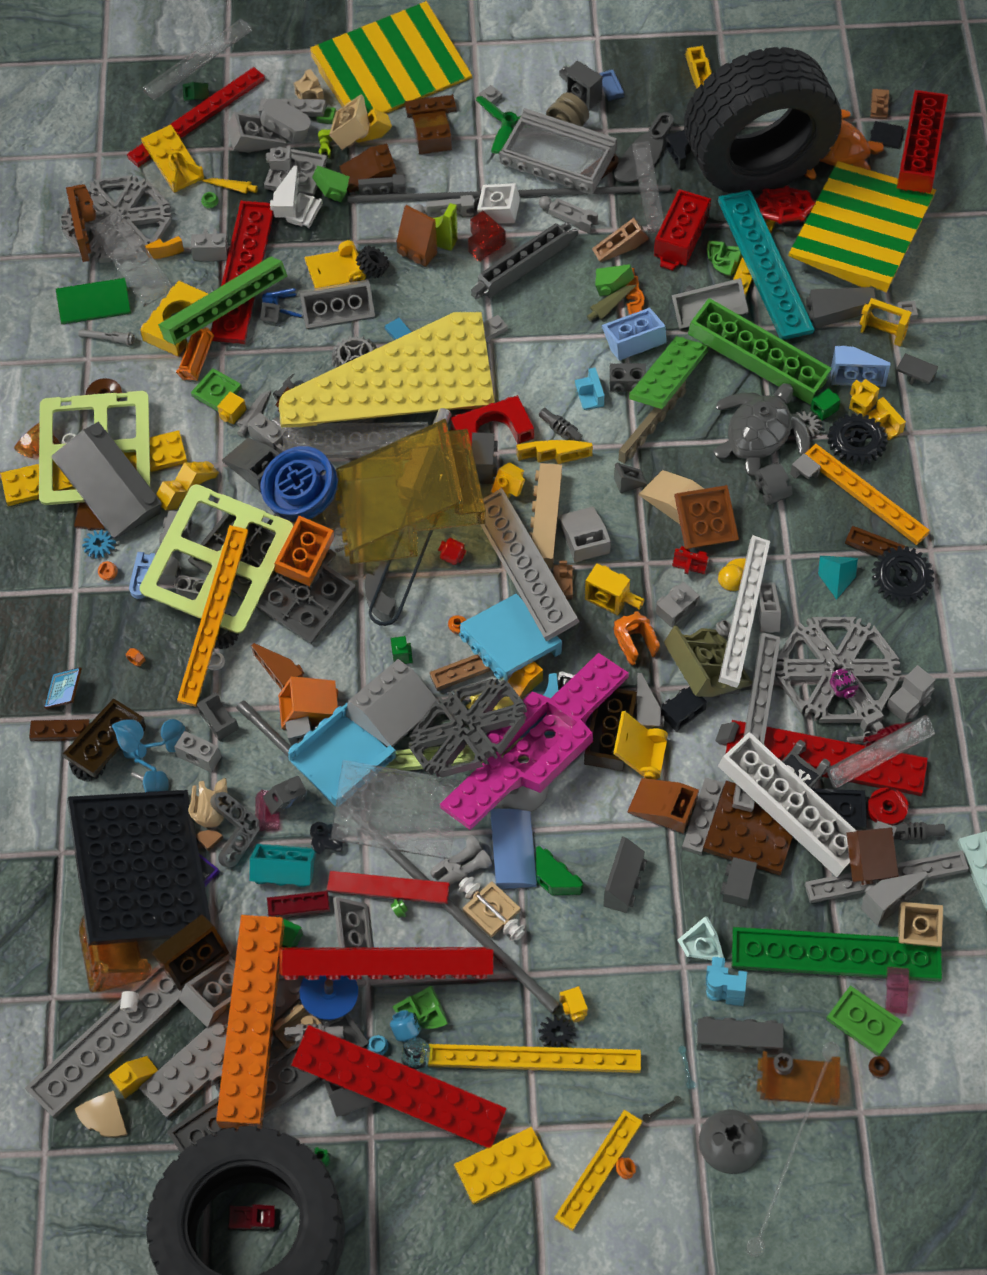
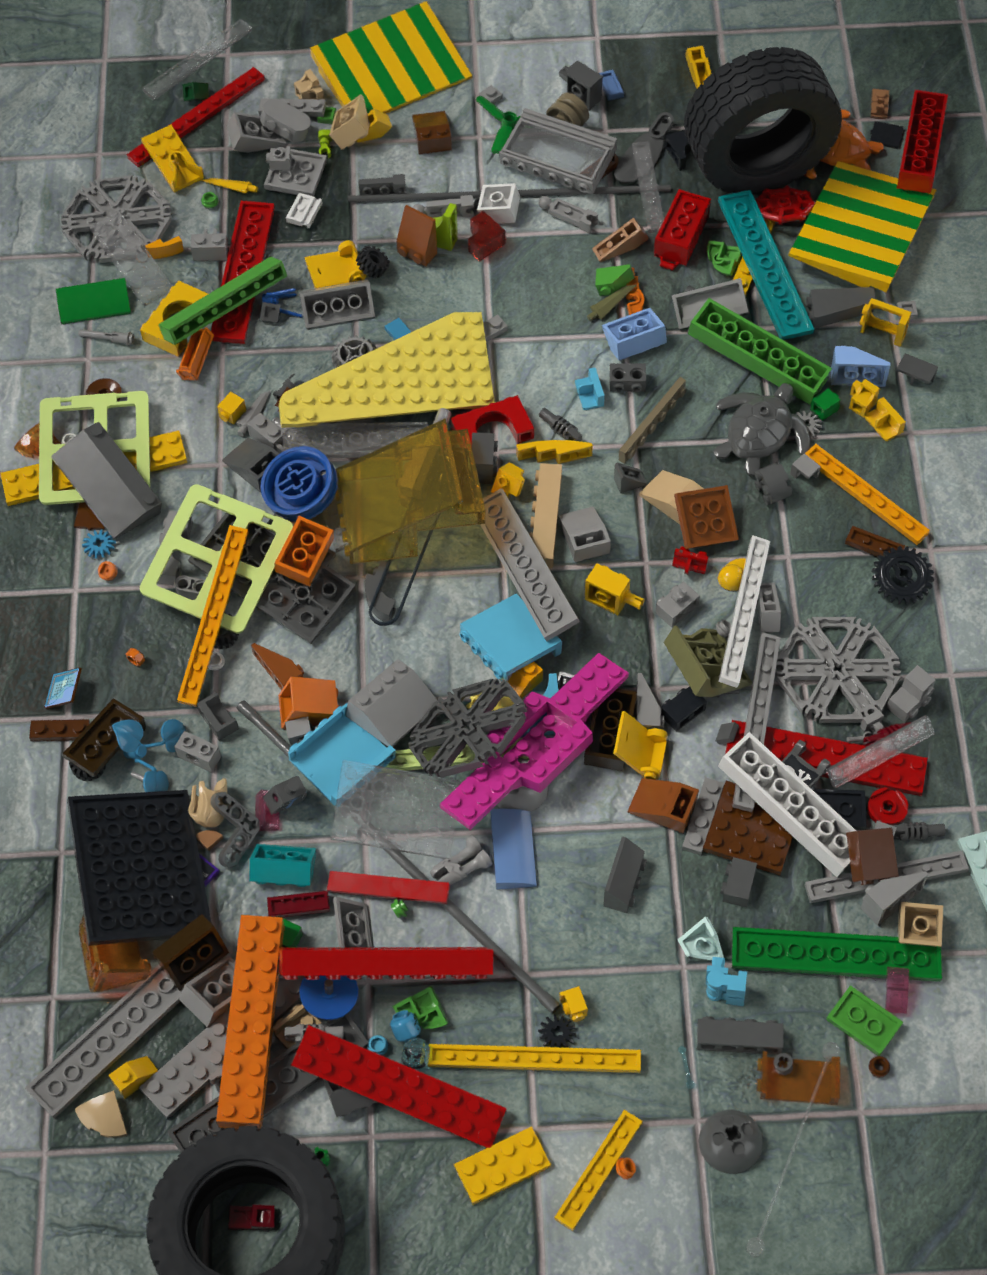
(80, 215): dark orange plate -> none
(129, 1001): white hose -> none
(139, 572): light blue plate -> none
(173, 492): yellow arch -> none
(215, 388): bright green plate -> none
(286, 195): white slope -> none
(321, 840): black plate -> none
(331, 183): bright green slope -> none
(370, 164): reddish brown slope -> none
(401, 650): green brick -> none
(429, 105): reddish brown plate -> none
(452, 551): red head -> none
(455, 628): orange plate -> none
(458, 672): medium nougat plate -> none
(491, 909): tan plate -> none
(523, 260): dark grey hinge -> none
(555, 876): green slope -> none
(563, 576): medium nougat plate -> none
(635, 624): orange piece -> none
(647, 1117): clear smoke hinge -> none
(668, 372): bright green plate -> none
(837, 573): teal slope -> none
(844, 683): magenta head -> none
(853, 445): black gear -> none

